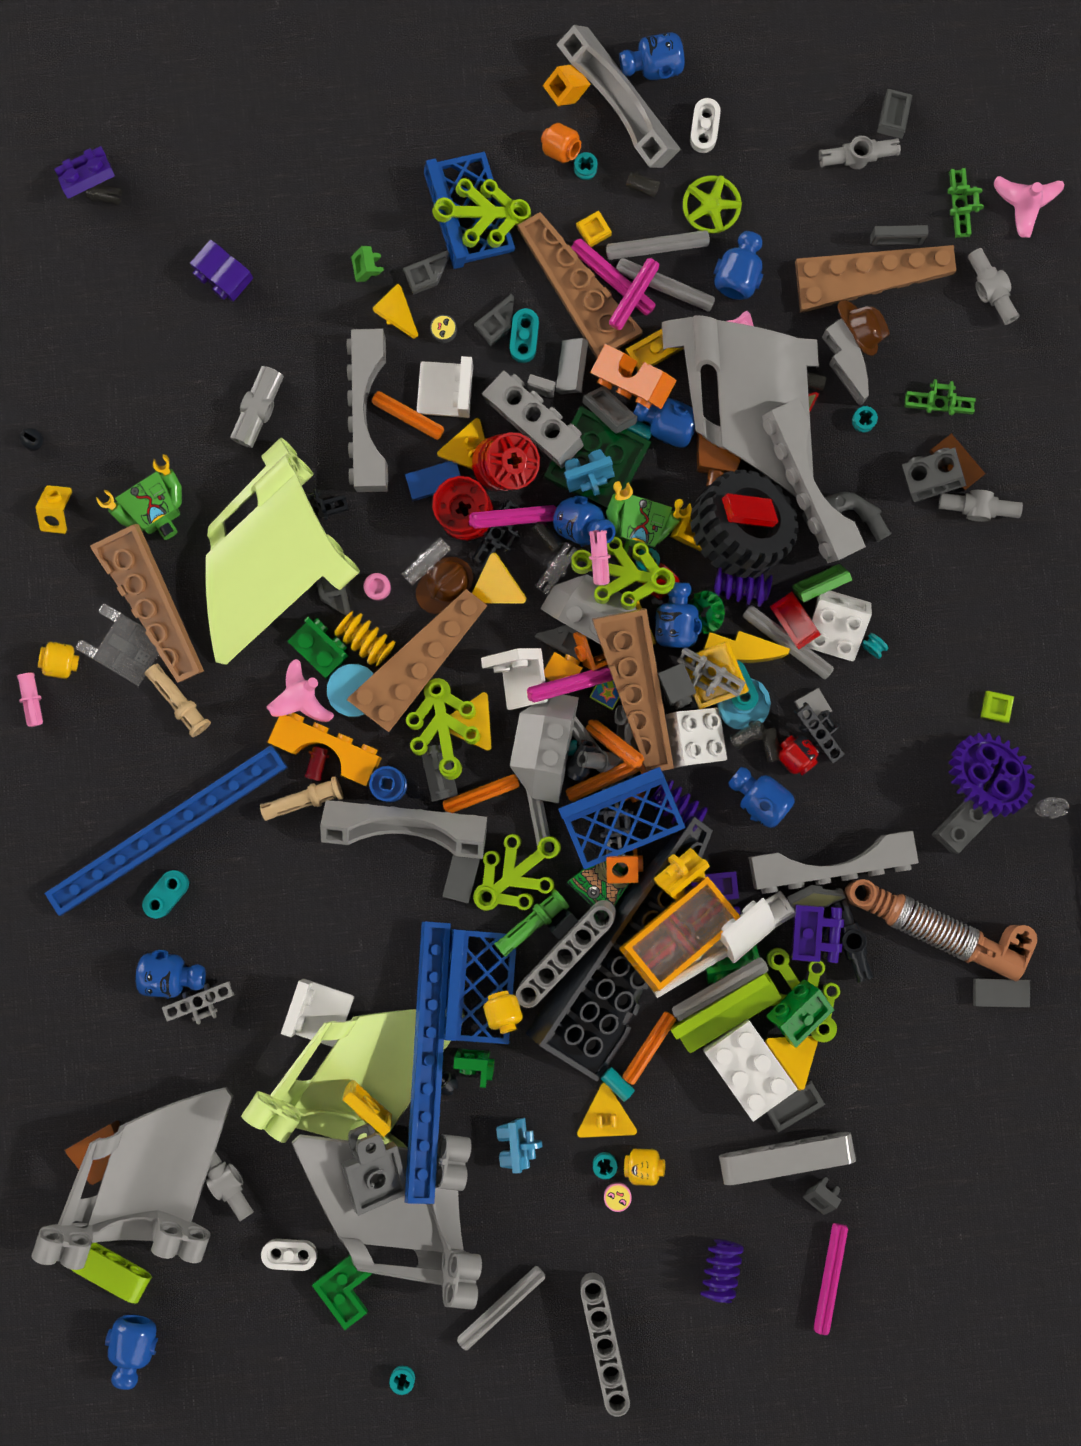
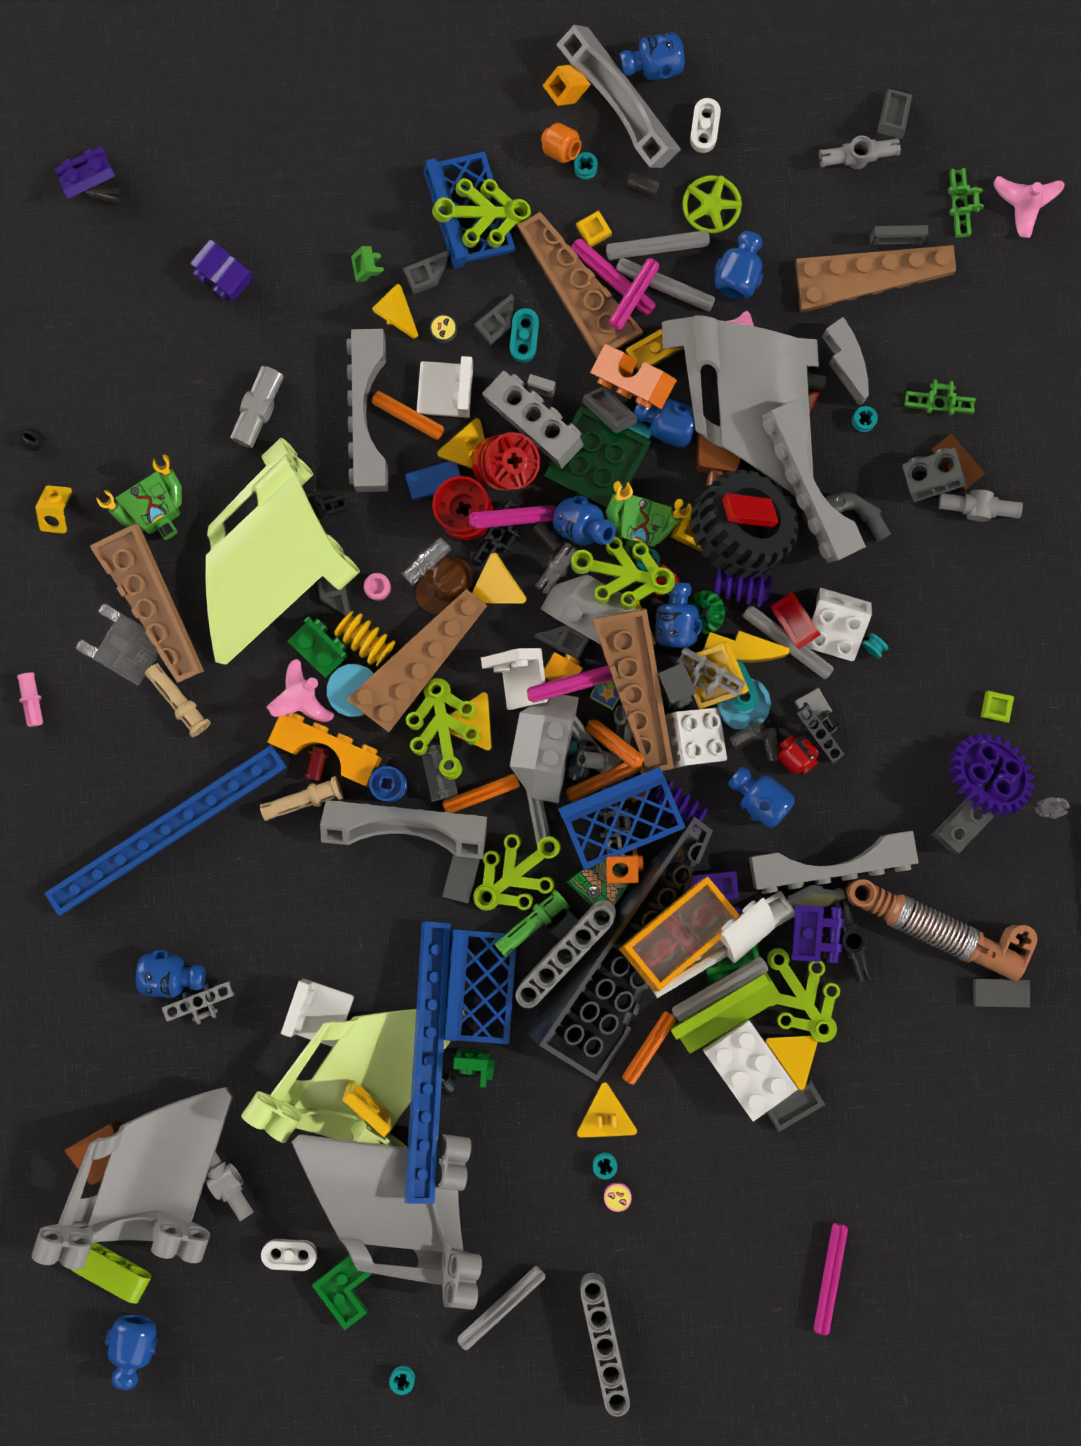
(58, 660): yellow head -> none
(165, 895): teal plate -> none
(371, 1158): dark grey plate -> none
(502, 1012): yellow head -> none
(521, 1145): dark azure hips -> none
(571, 366): tile -> none
(584, 653): orange bracket -> none
(589, 475): dark azure hips -> none
(599, 557): bright pink axle -> none
(617, 1084): teal piece -> none
(644, 1167): yellow head -> none
(681, 872): yellow hips -> none
(723, 1271): dark purple piece -> none
(787, 1158): light grey beam -> none
(800, 1012): green bracket -> none
(821, 582): bright green tile -> none
(822, 1198): dark grey tile -> none
(865, 324): reddish brown piece -> none
(993, 286): light grey pin -> none

